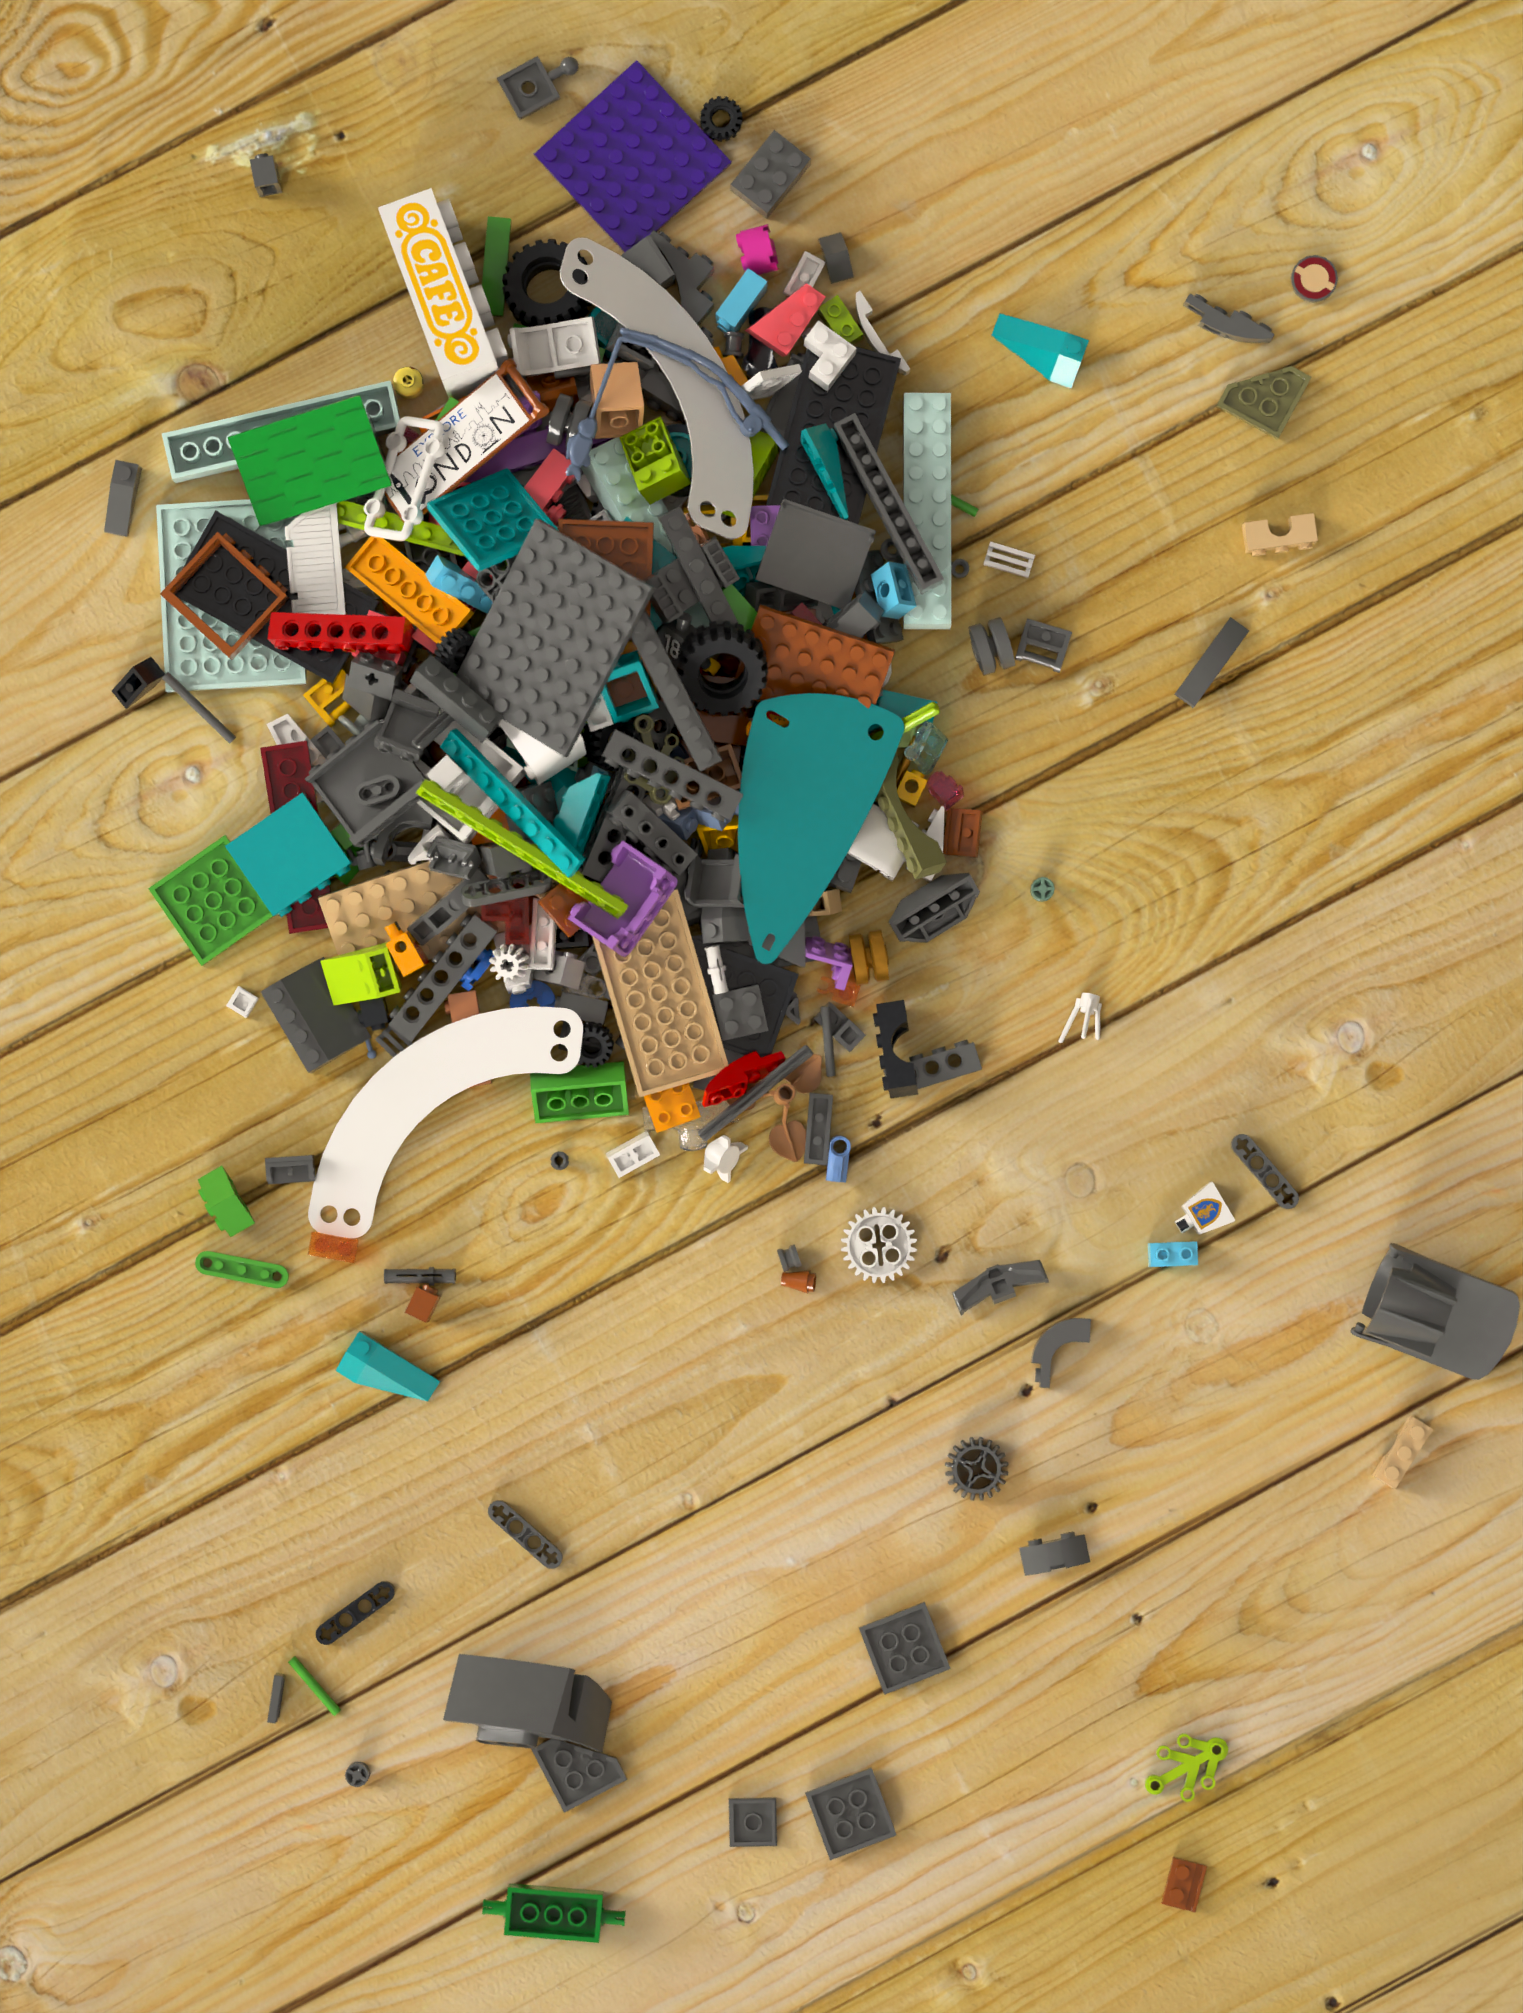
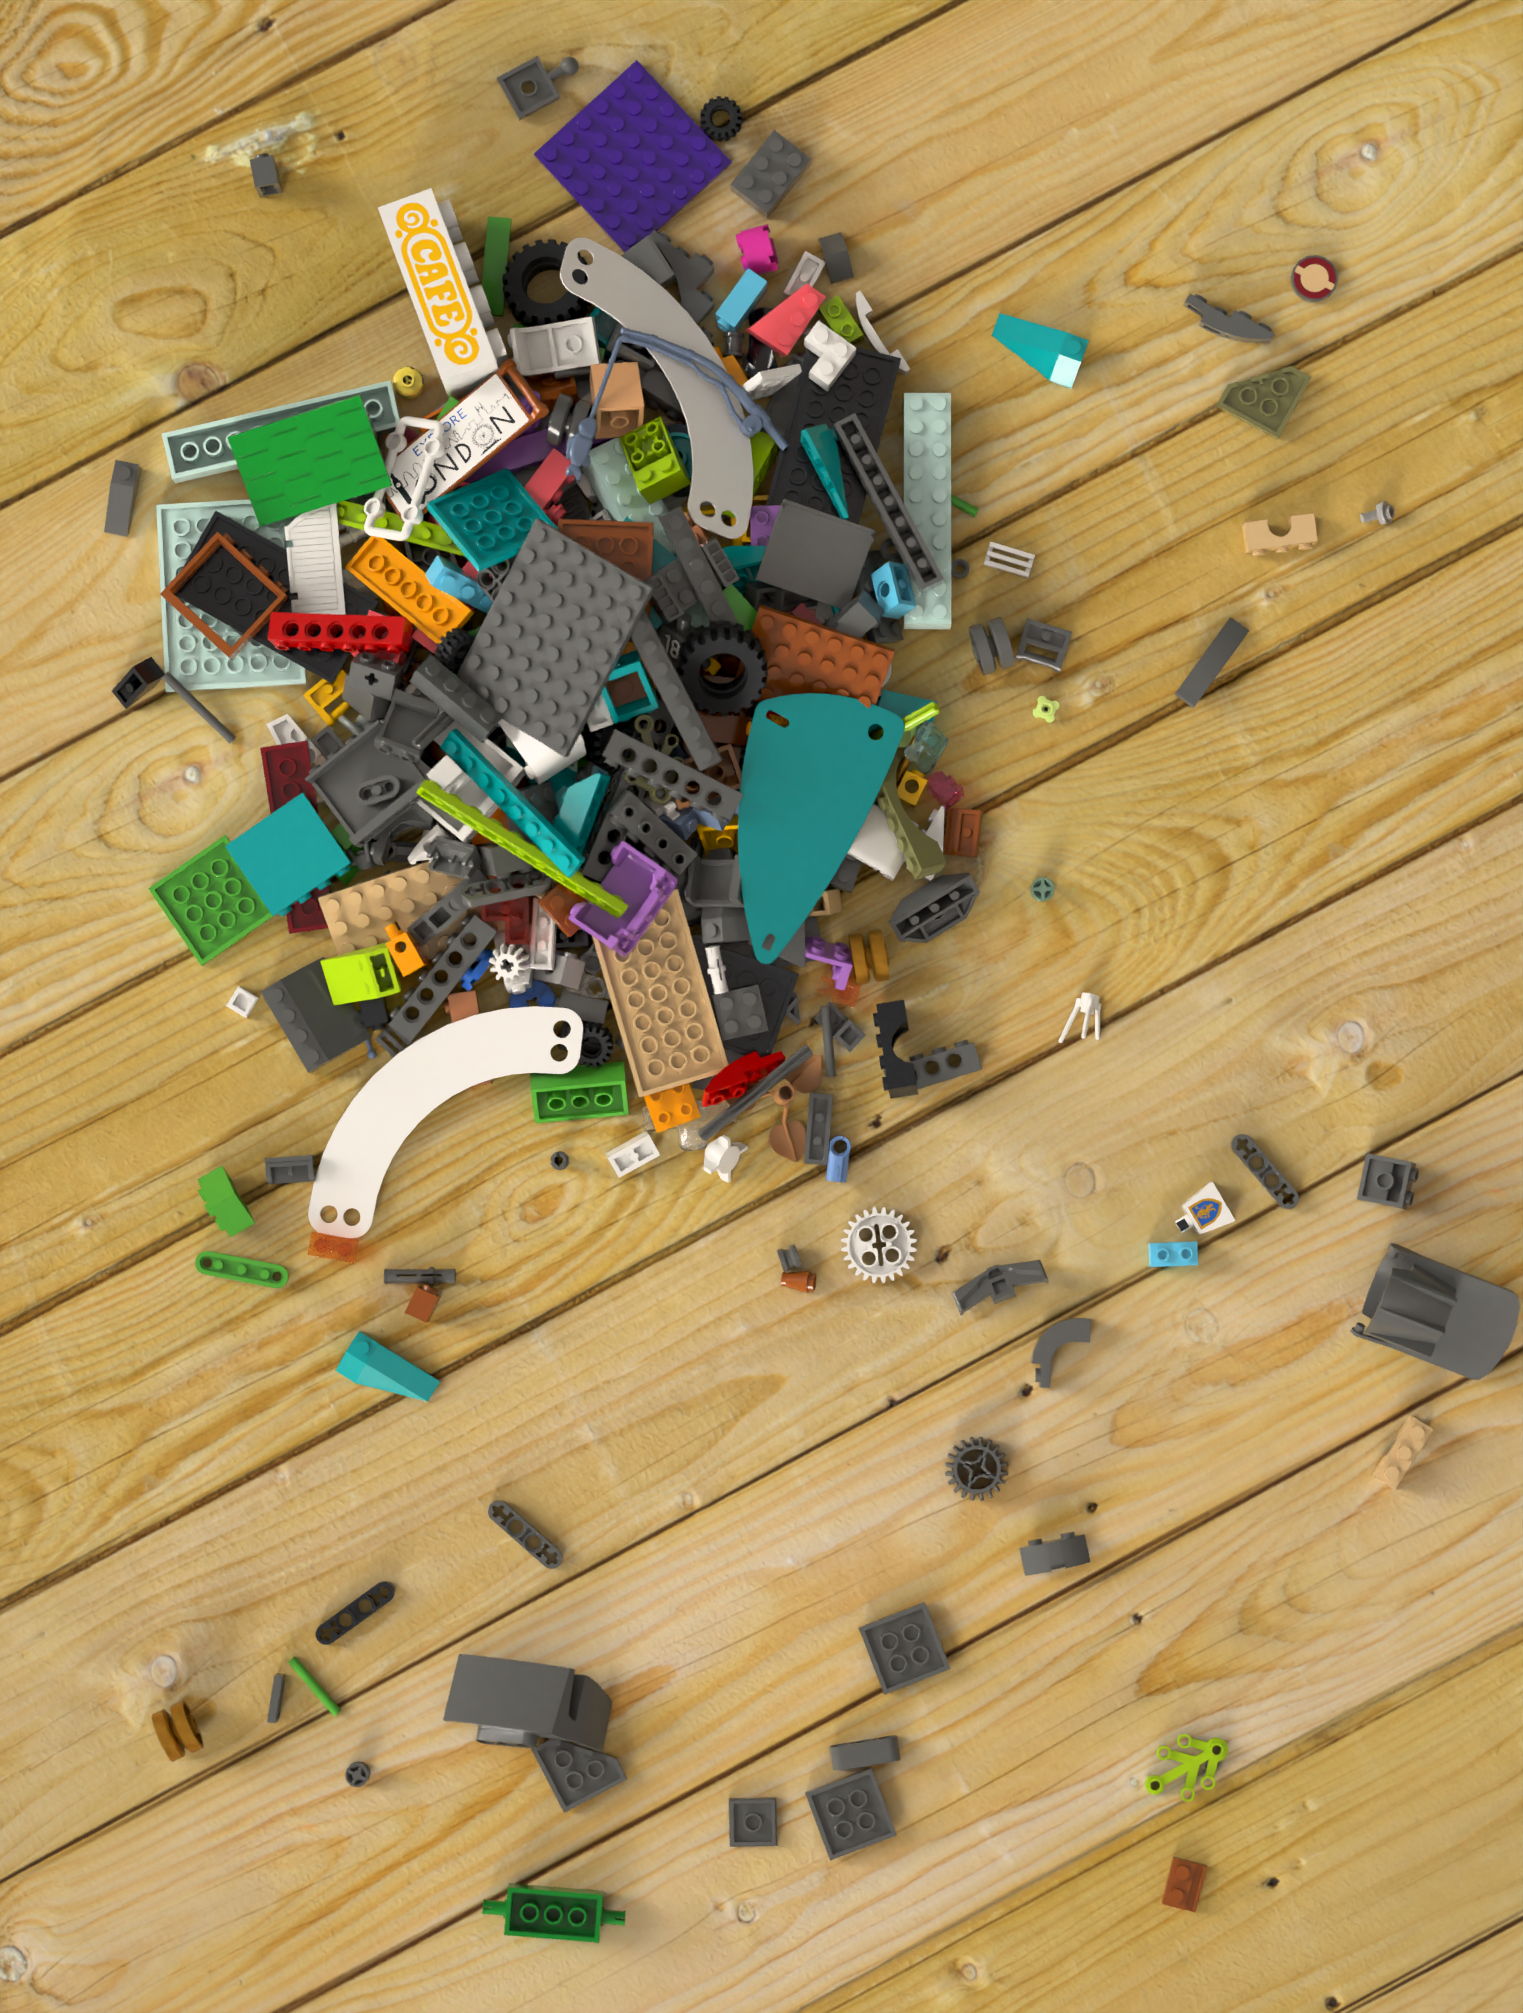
(177, 1731): none -> pearl gold wheel
(865, 1753): none -> dark grey beam
(1047, 715): none -> yellowish green plate
(1383, 512): none -> light grey plate
(1387, 1181): none -> dark grey plate

